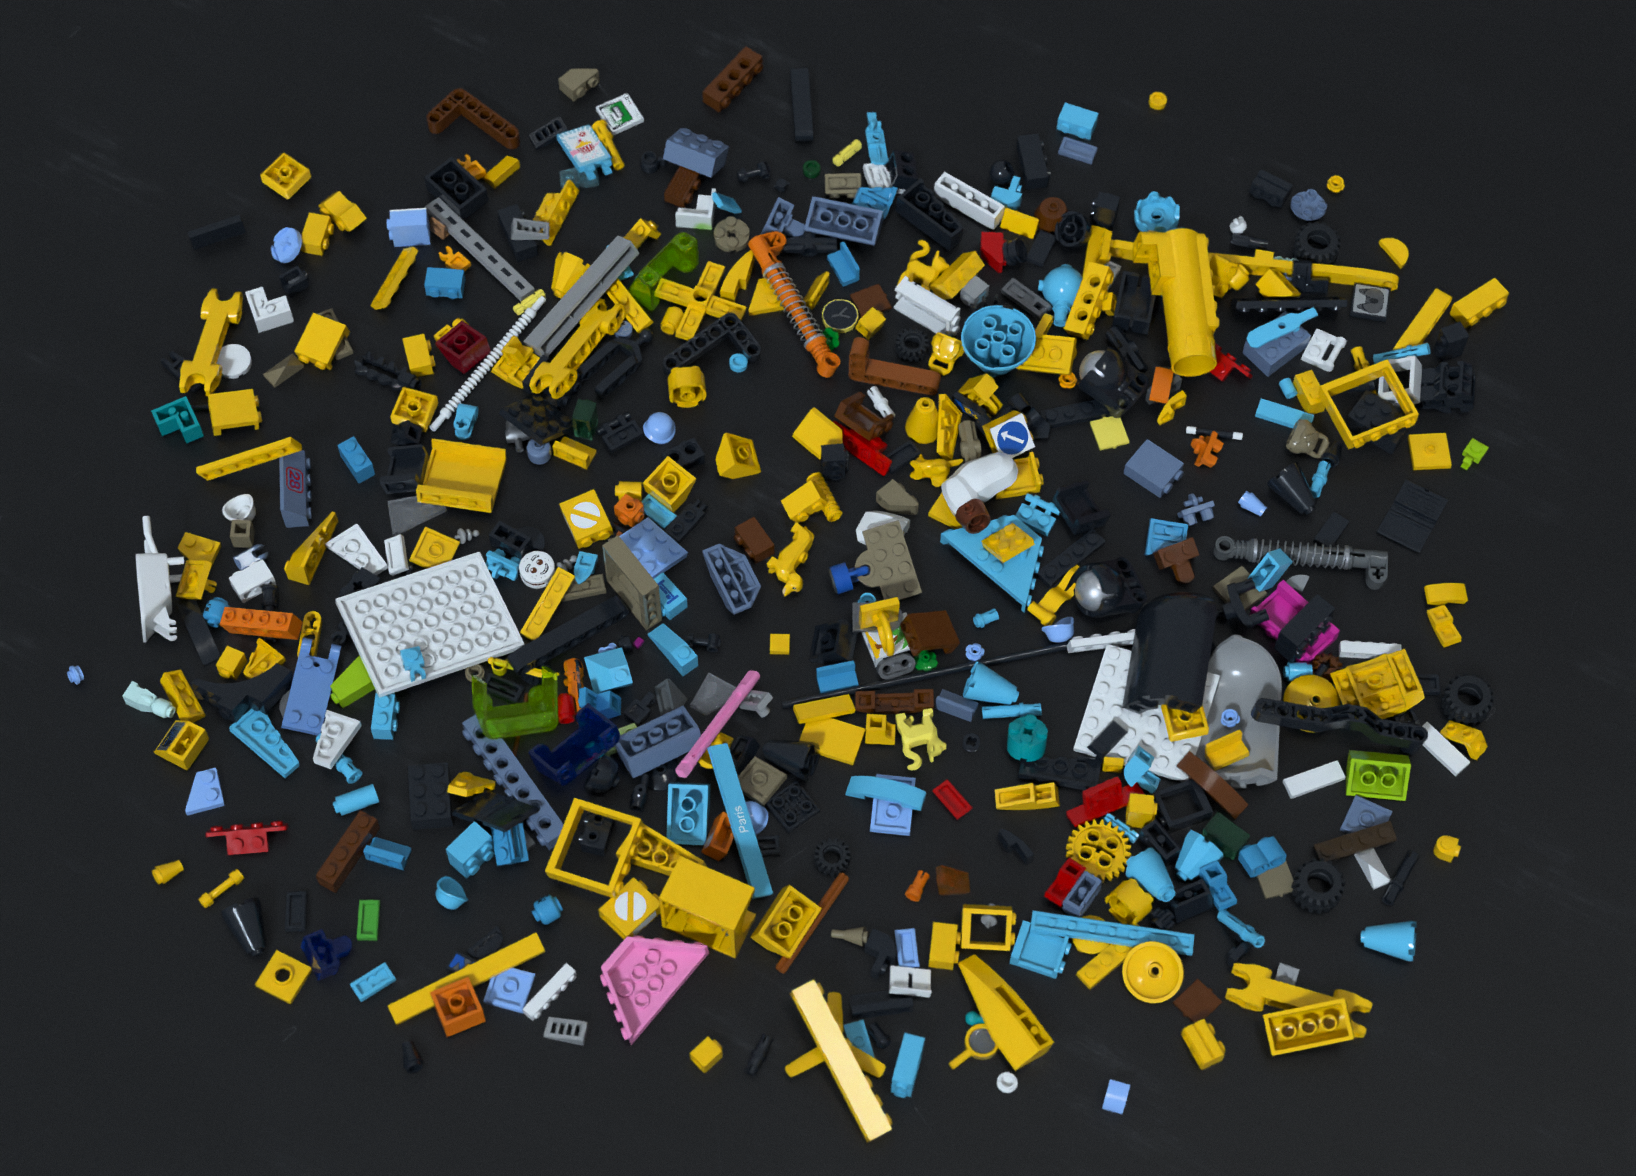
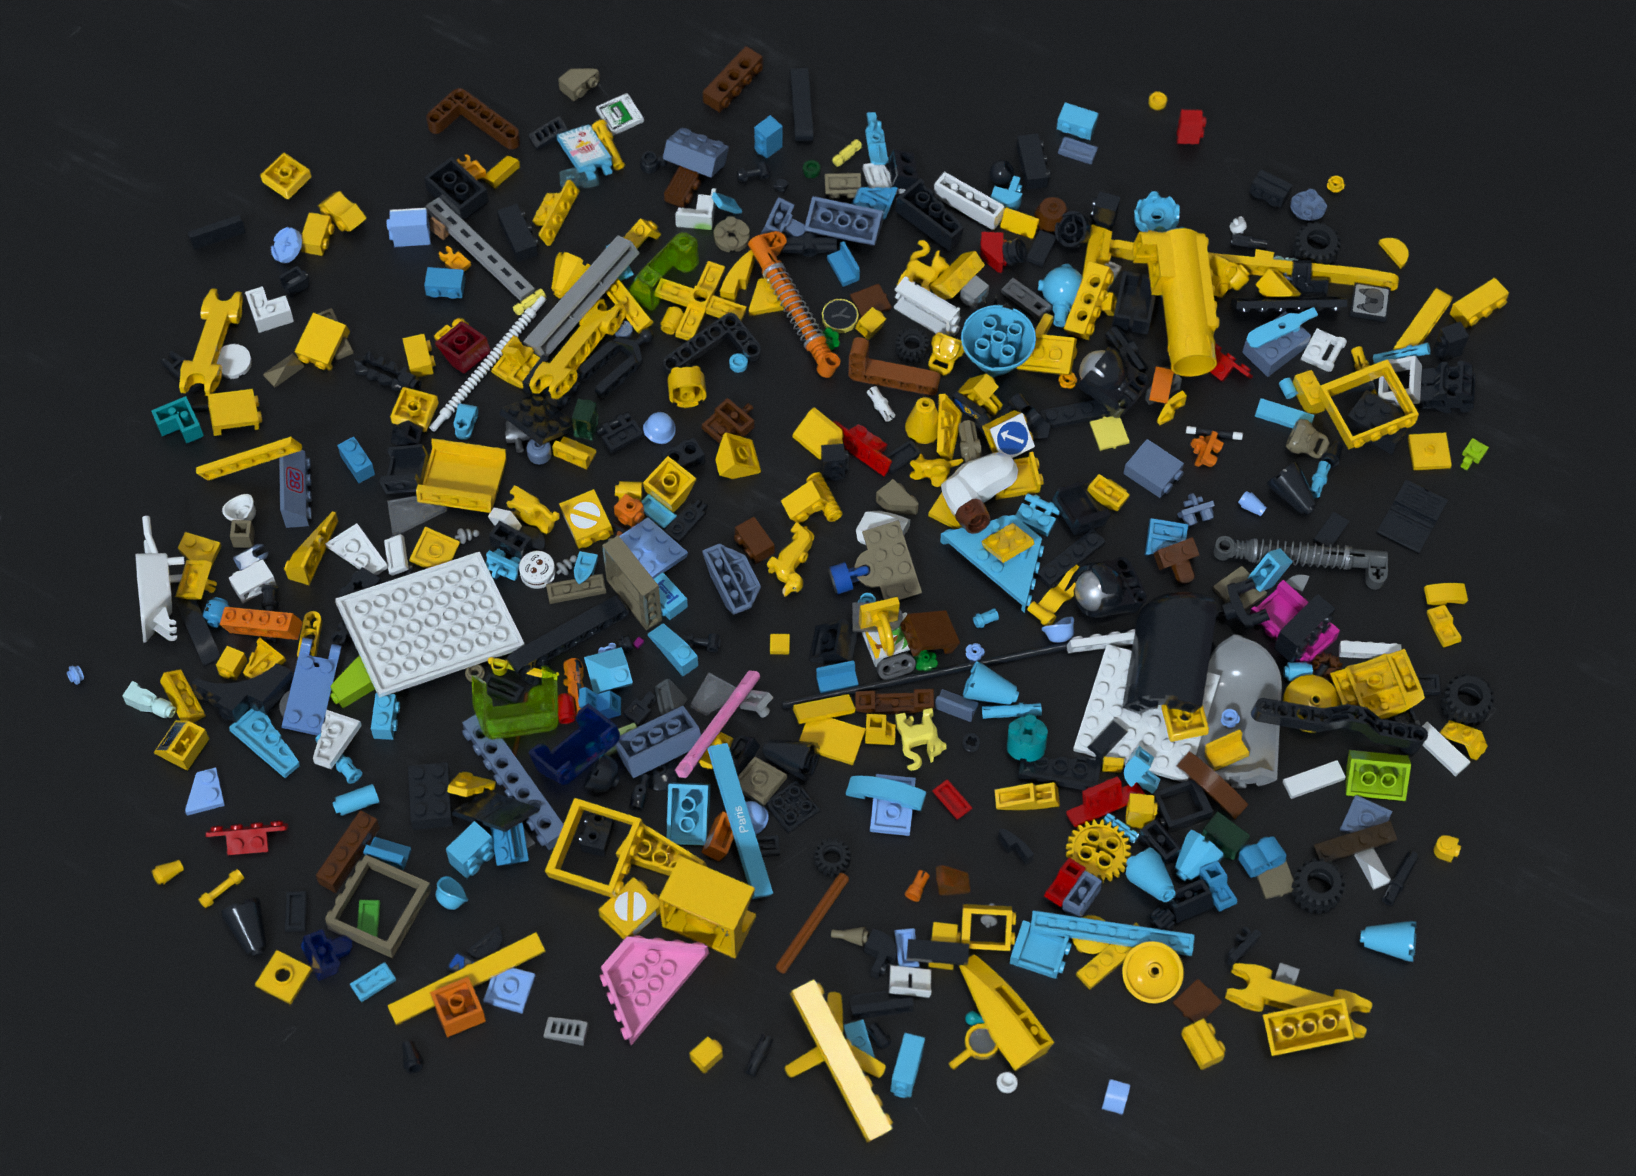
(393, 279): yellow plate -> none
(405, 922): none -> dark tan window
(413, 661): medium azure plate -> none
(504, 516): none -> white piece
(523, 224): light grey slope -> none
(531, 510): none -> yellow animal
(547, 604): yellow plate -> none
(547, 909): dark azure head -> none
(549, 992): white piece -> none
(729, 419): none -> reddish brown plate
(768, 137): none -> dark azure brick
(786, 922): yellow slope -> none
(816, 290): yellow slope -> none
(861, 418): reddish brown panel -> none
(937, 952): none -> black tile
(1108, 493): none -> yellow slope
(1129, 902): yellow brick -> none
(1190, 127): none -> red brick
(1245, 931): medium azure pin -> none

